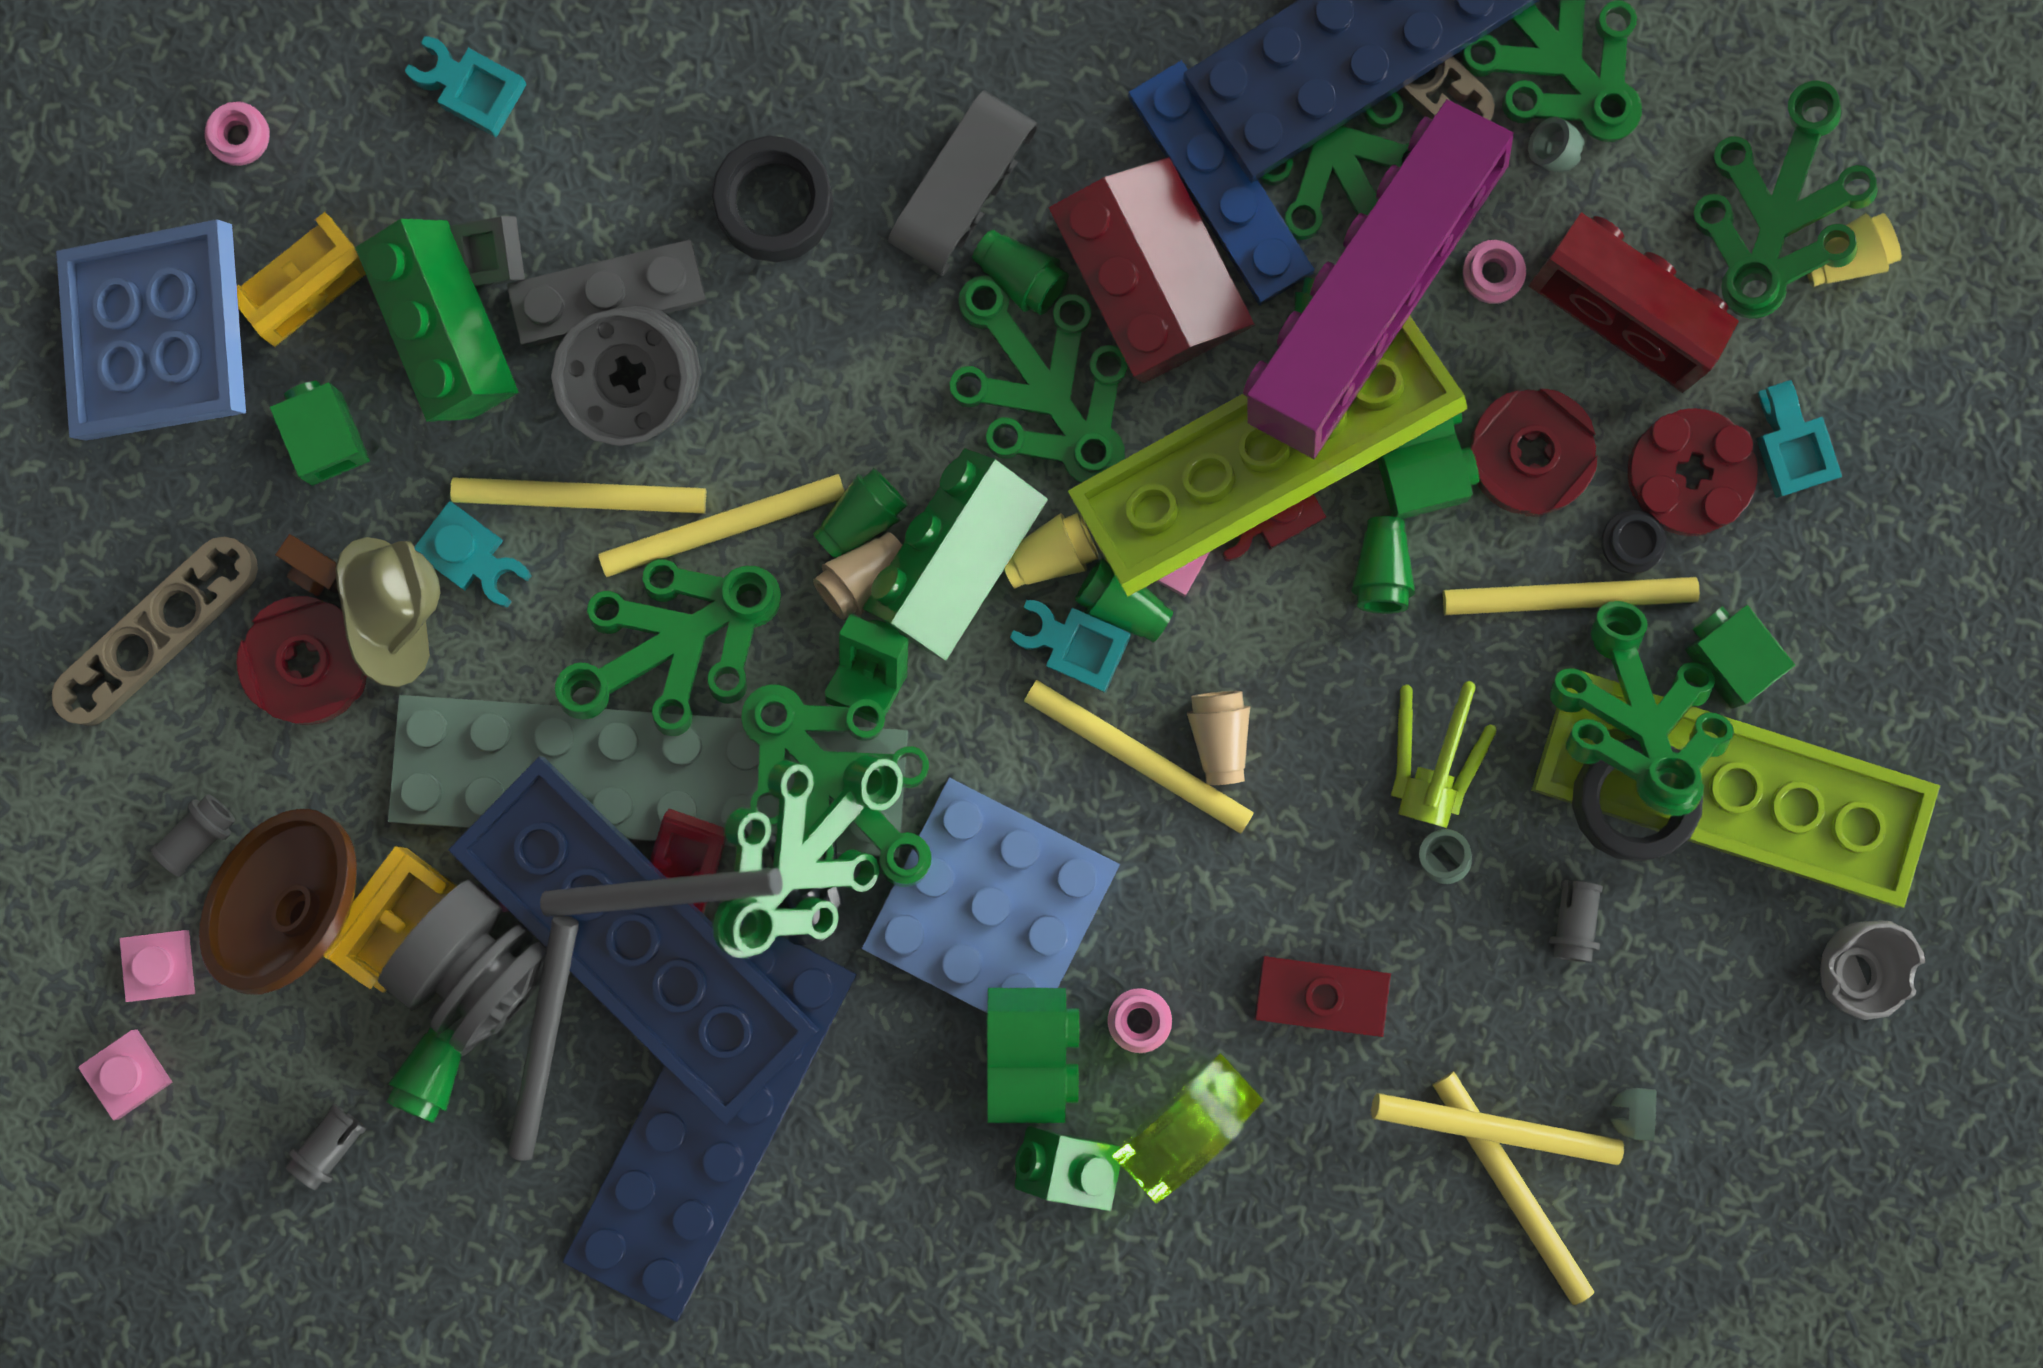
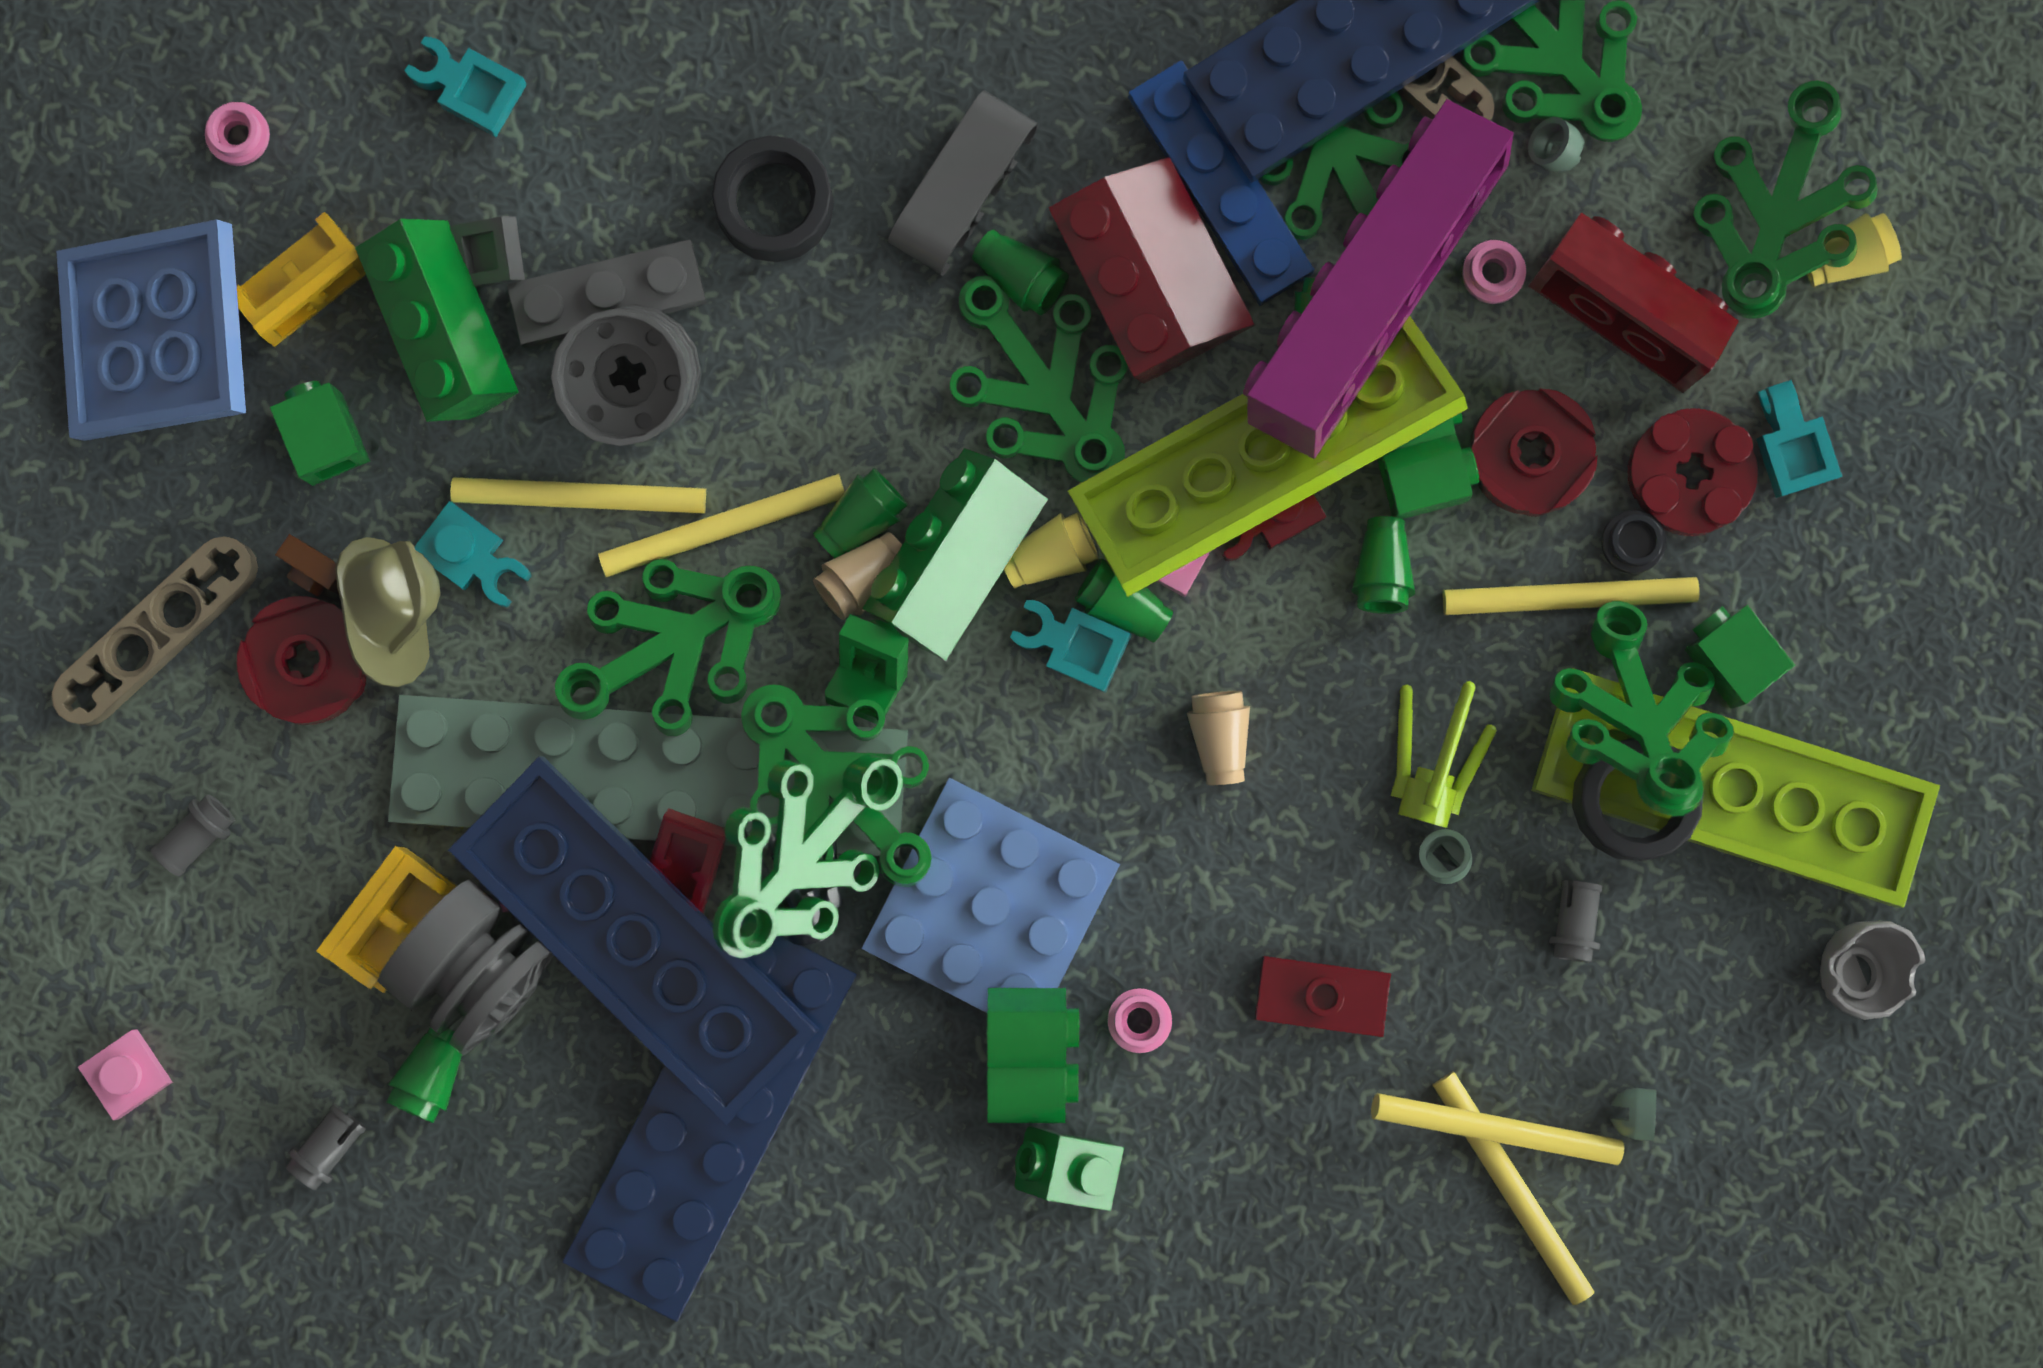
(157, 966): bright pink plate -> none
(278, 902): reddish brown dish -> none
(543, 1037): dark grey bar -> none
(662, 892): dark grey bar -> none
(1138, 756): light yellow bar -> none
(1189, 1129): clear neon green brick -> none

